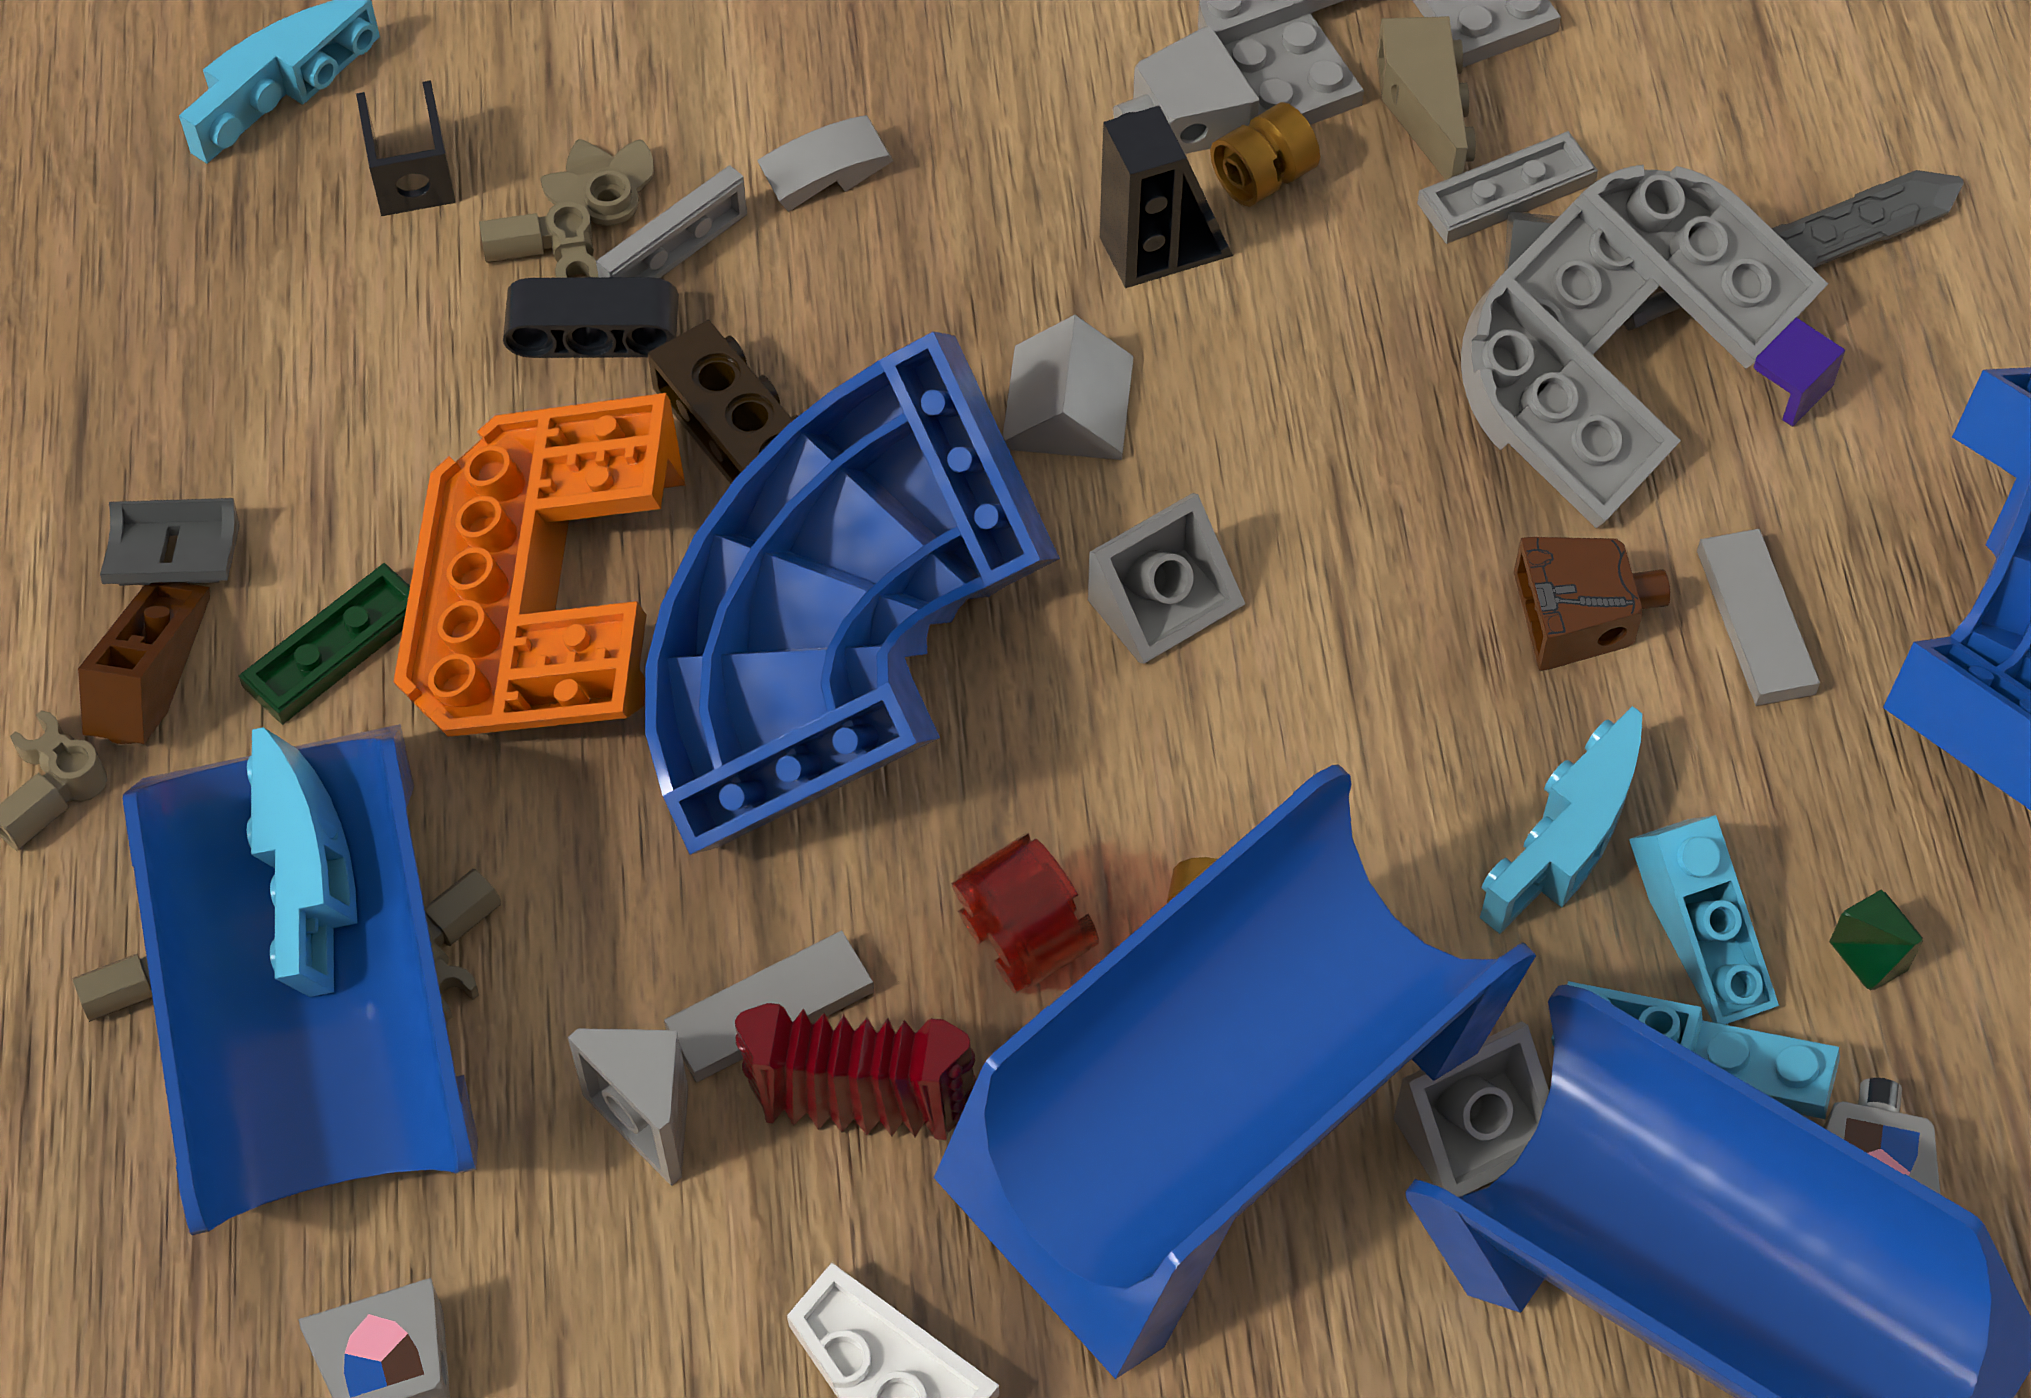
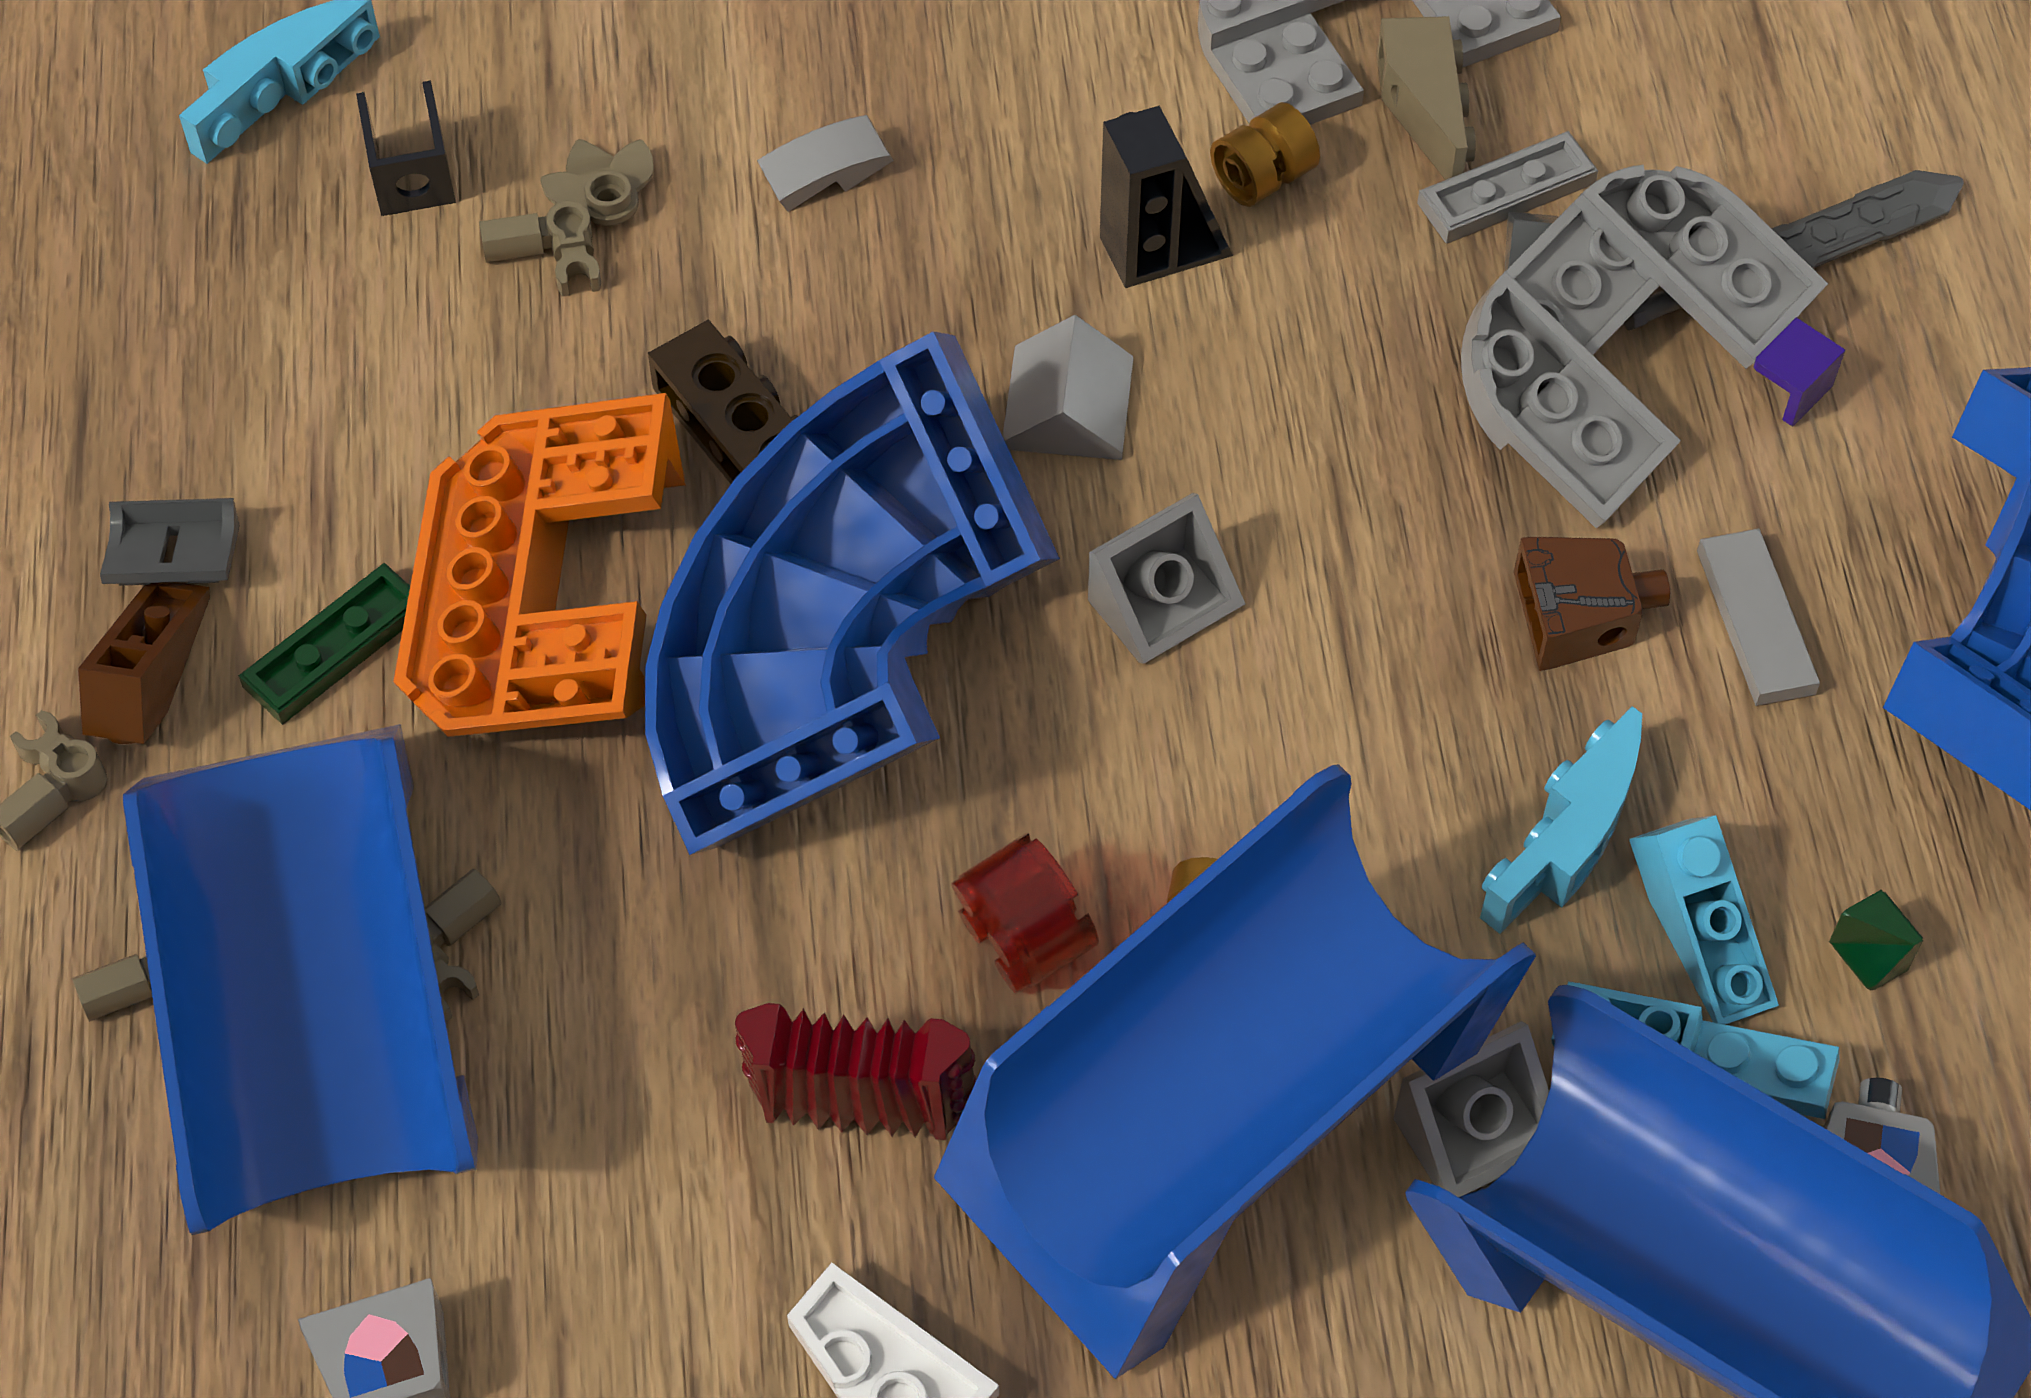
(313, 881): medium azure slope -> none
(589, 317): black beam -> none
(639, 1088): light grey slope -> none
(679, 229): light grey tile -> none
(816, 979): light grey tile -> none
(1196, 89): light grey torso -> none

